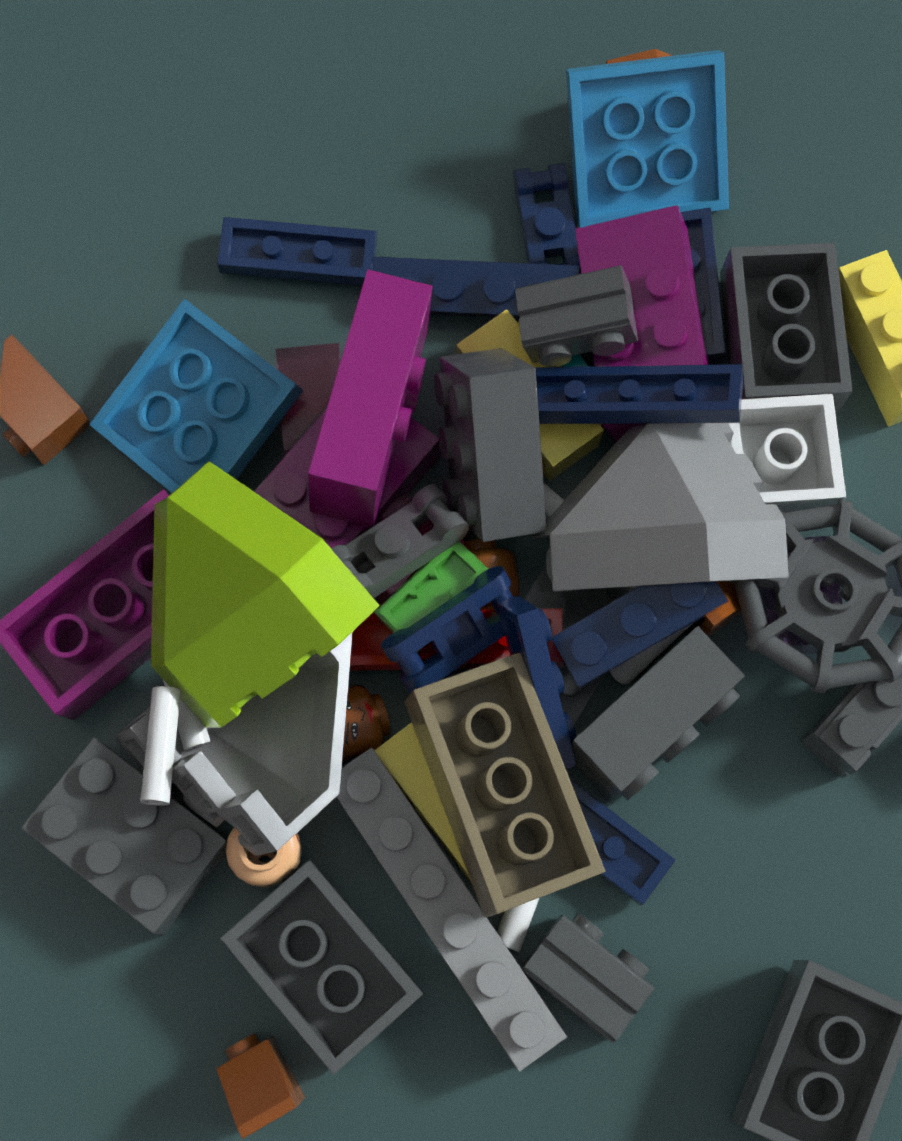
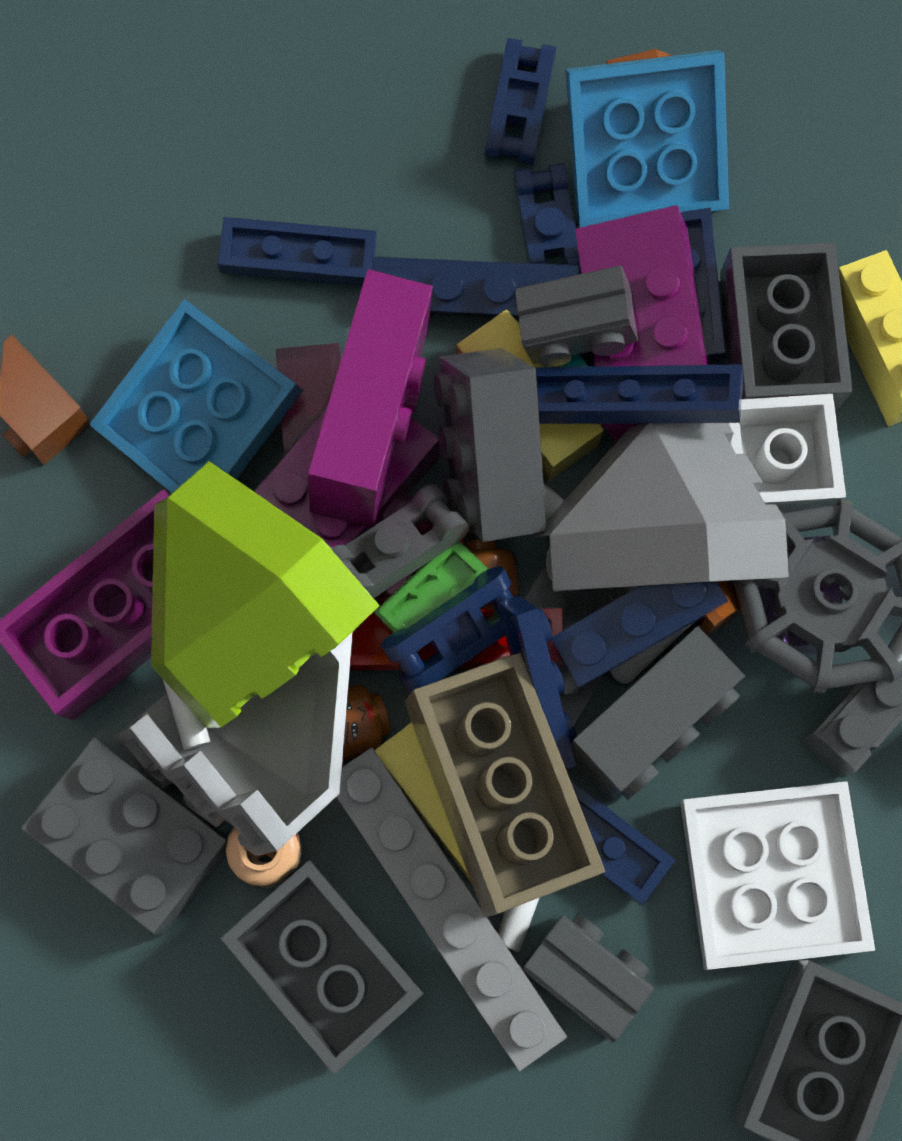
(160, 746): white piece -> none
(258, 1084): dark orange slope -> none
(520, 101): none -> dark blue plate
(776, 875): none -> white plate

